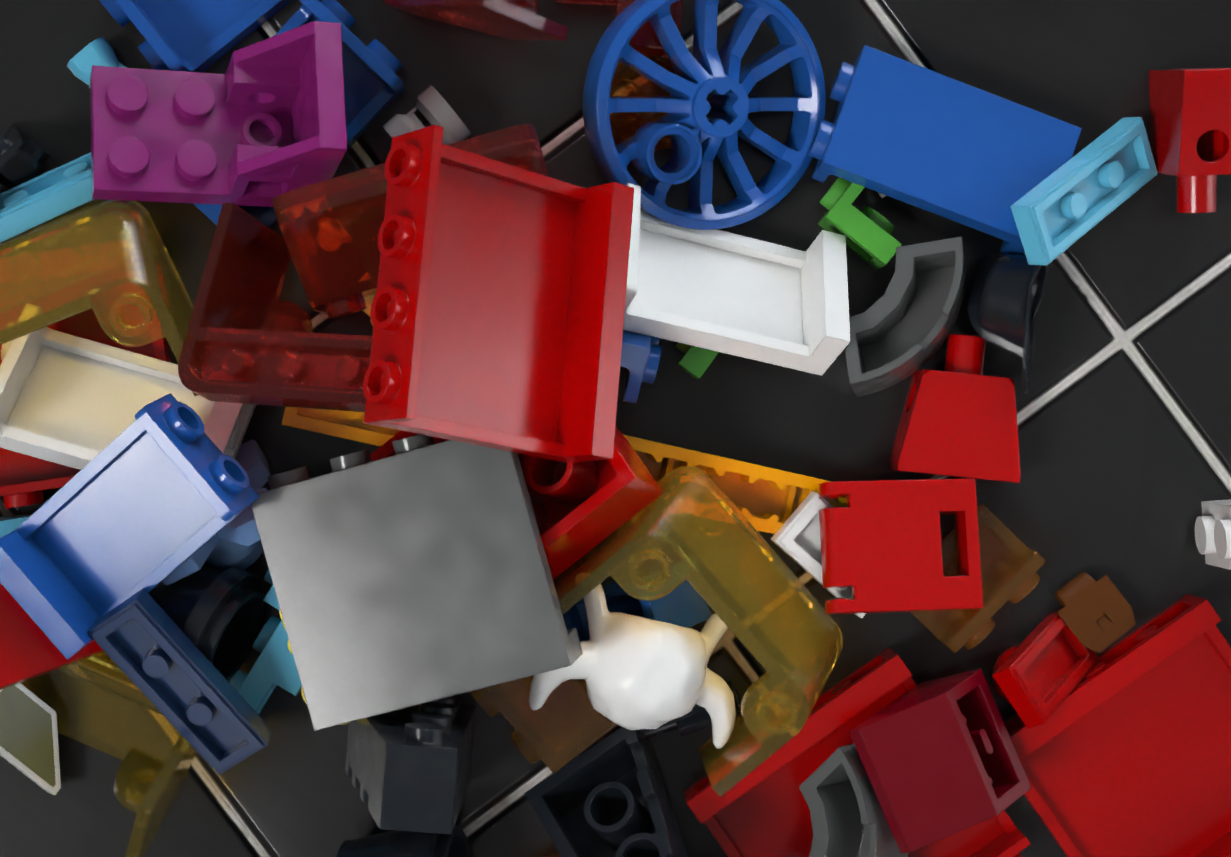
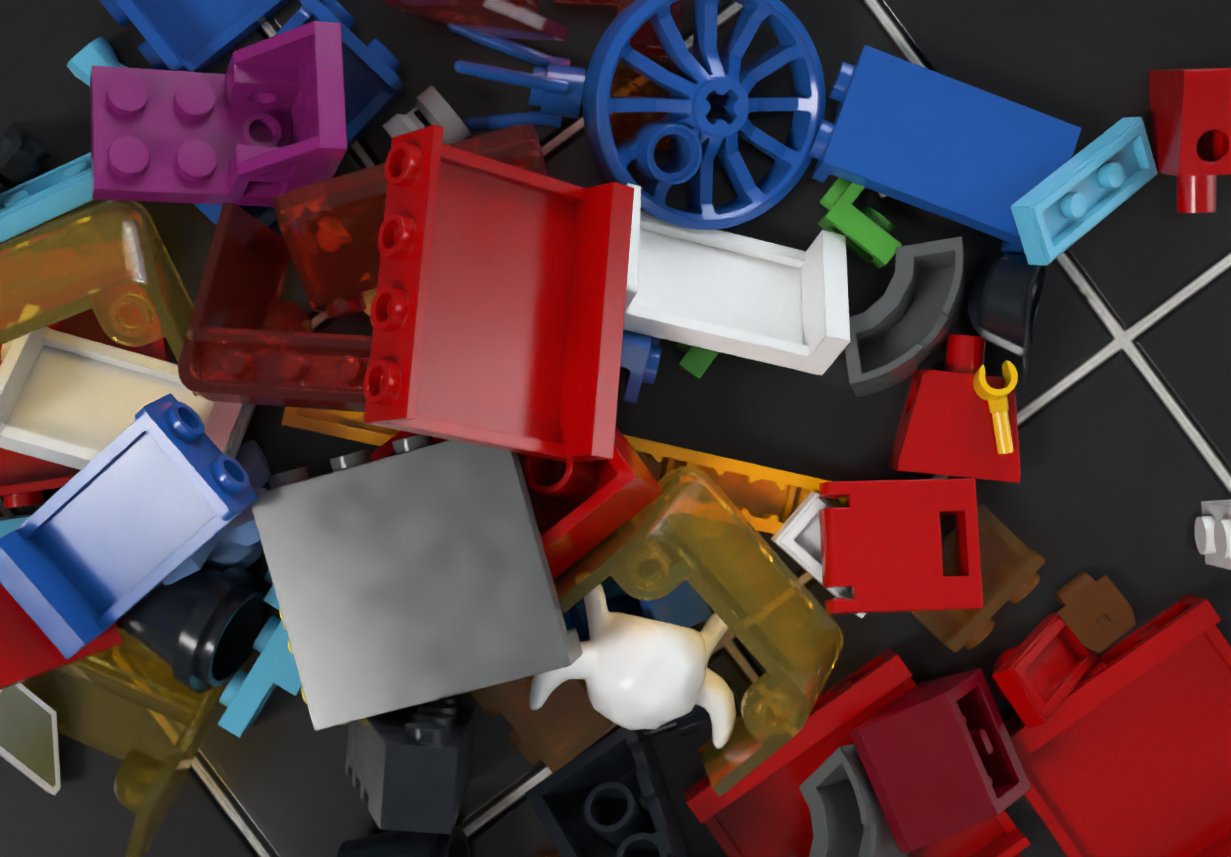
(180, 681): dark blue tile -> none
(553, 87): none -> blue plant
(998, 404): none -> yellow hand

